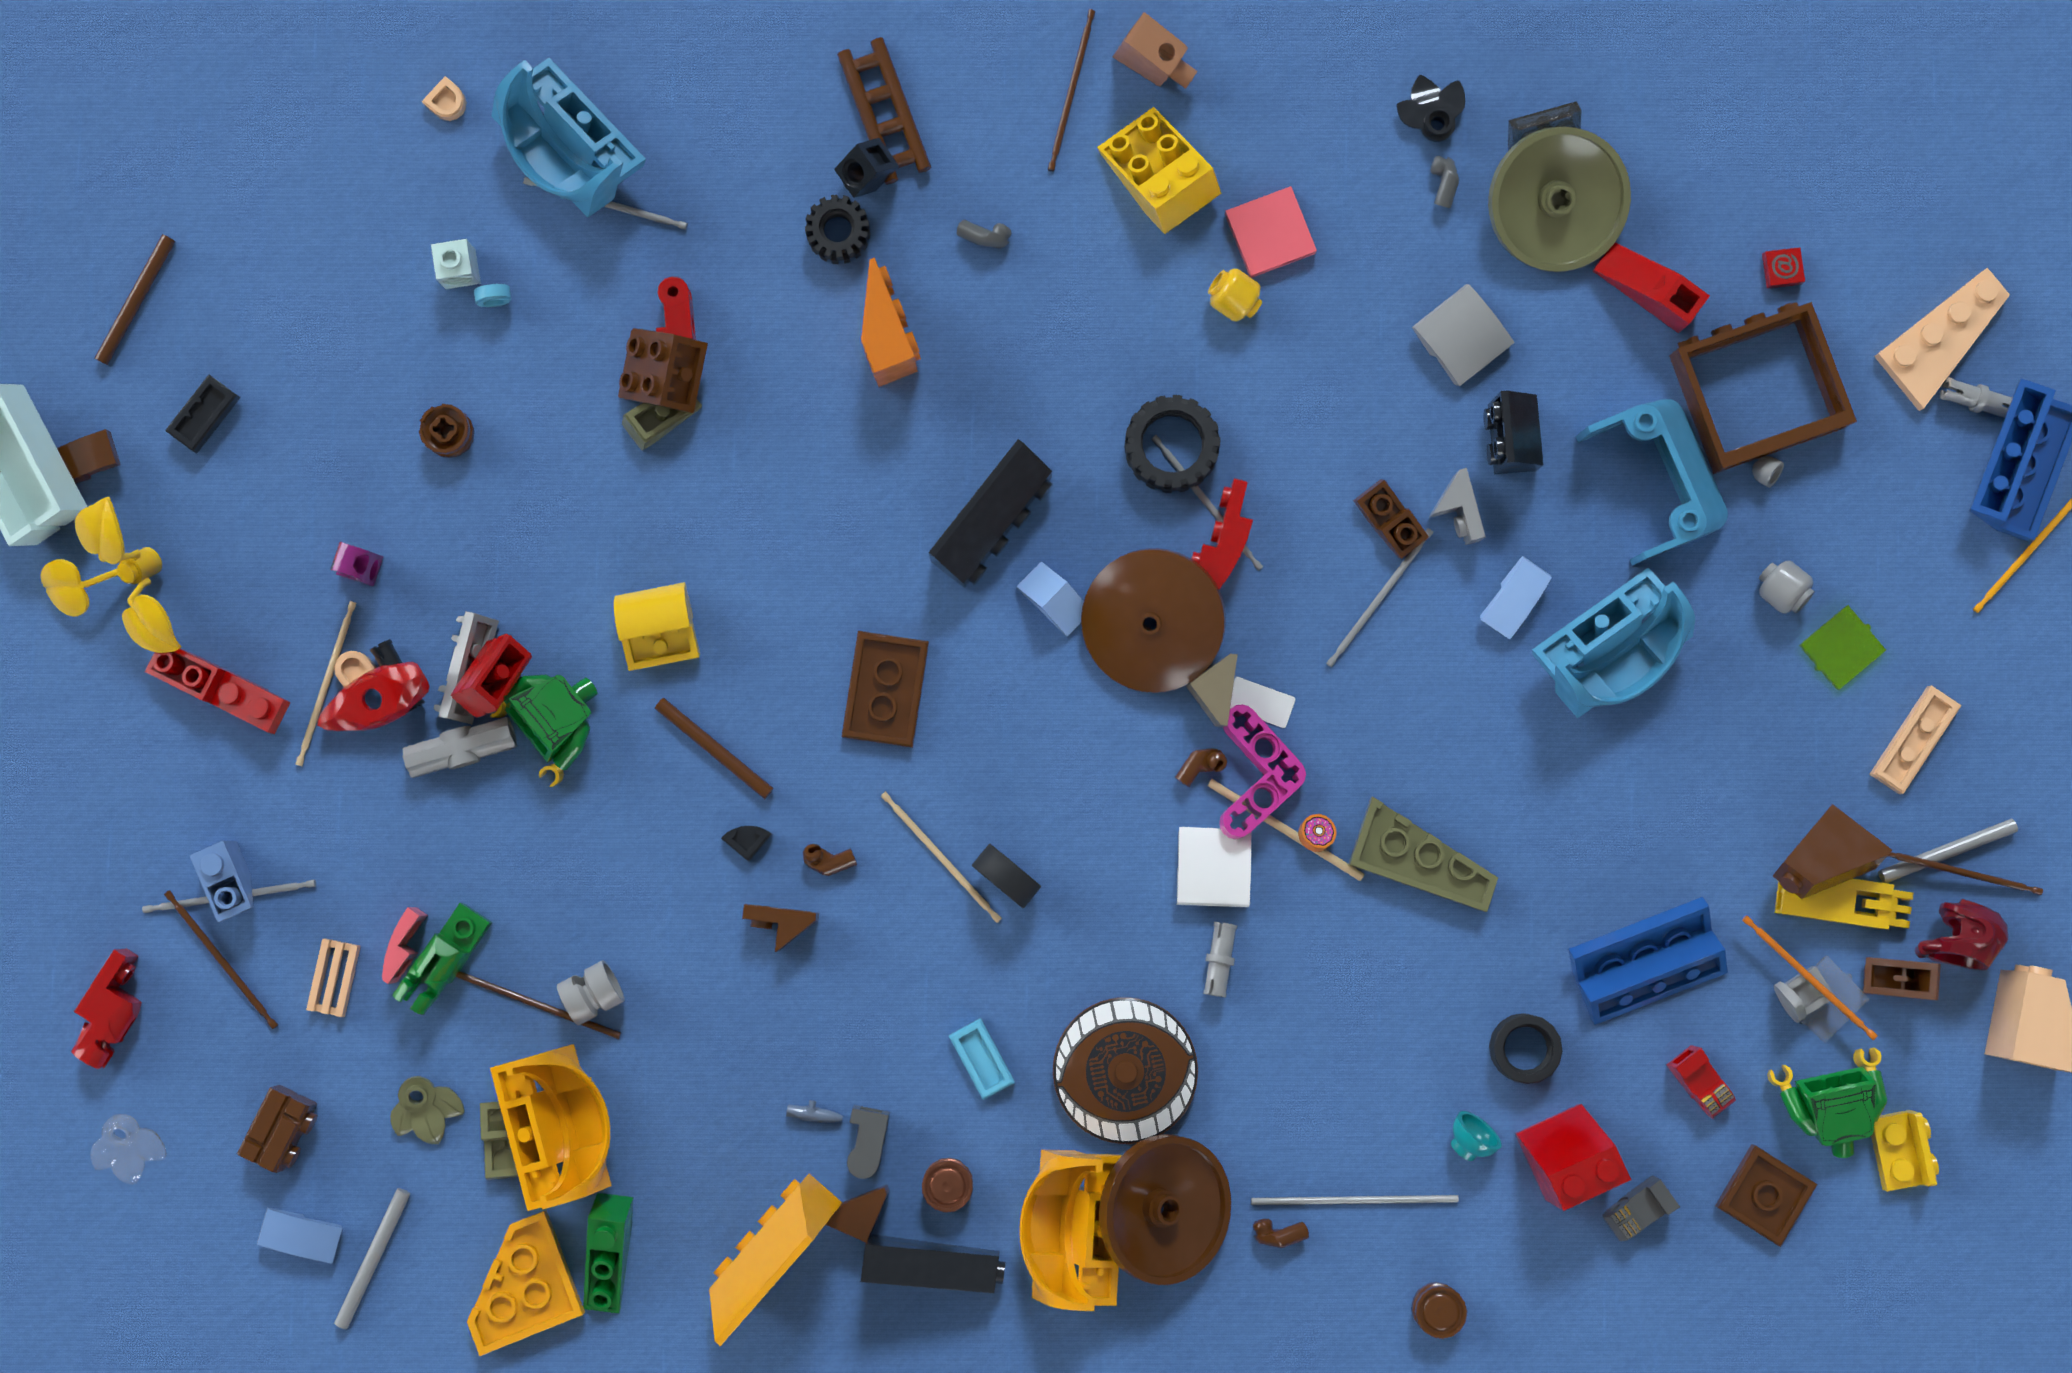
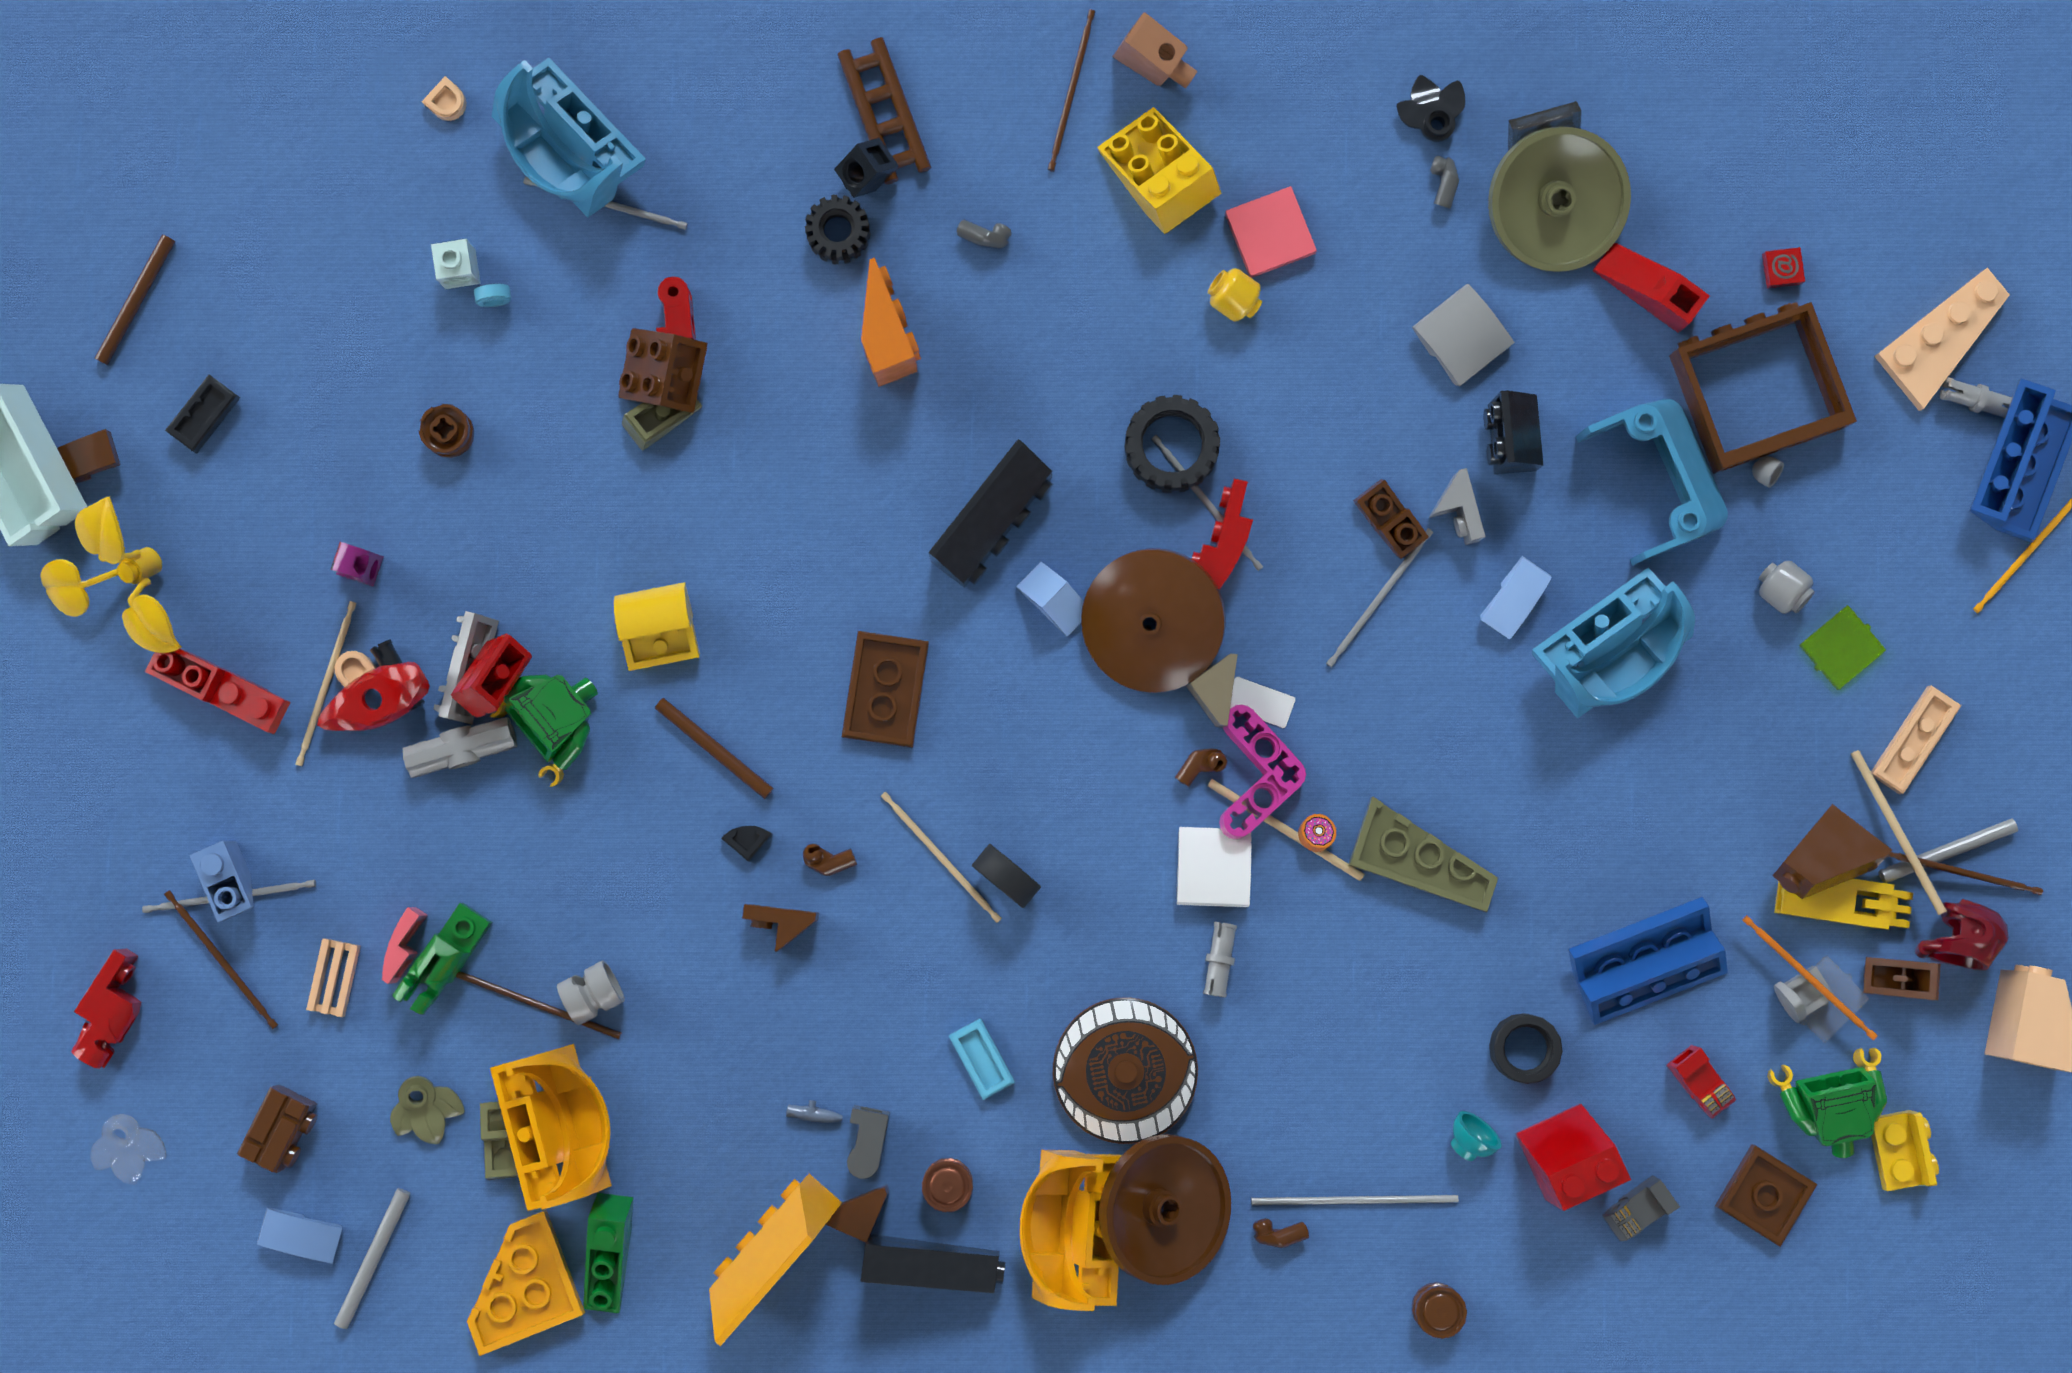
(1898, 832): none -> tan axle

